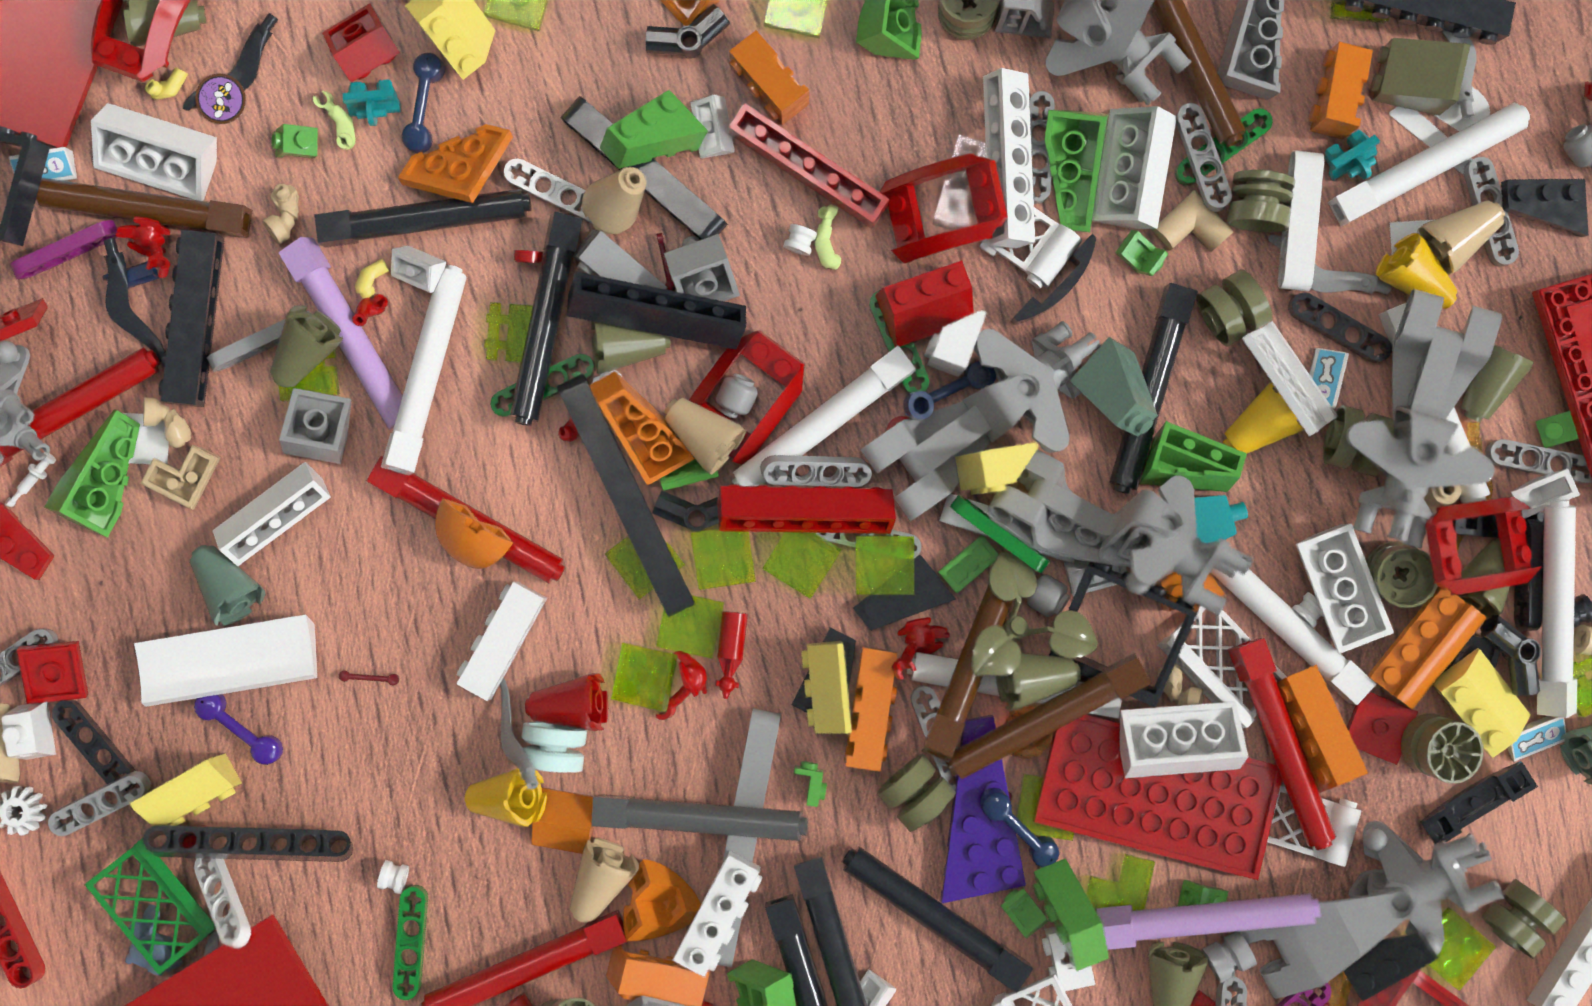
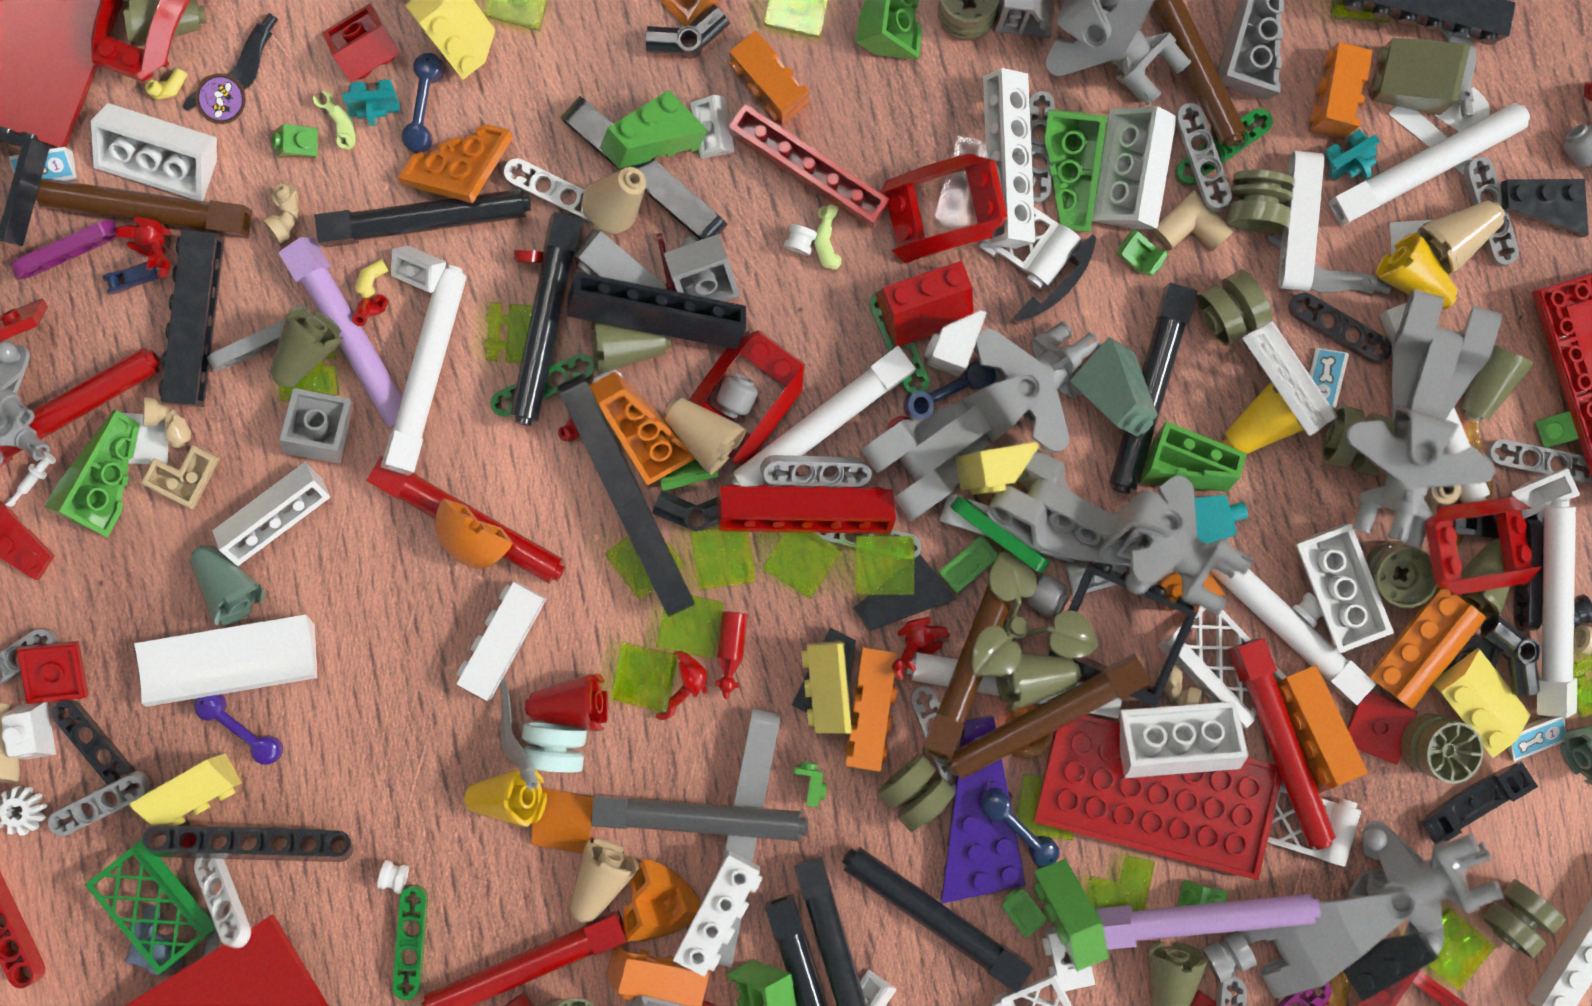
(118, 300): black piece -> none
(392, 679): dark red hinge -> none

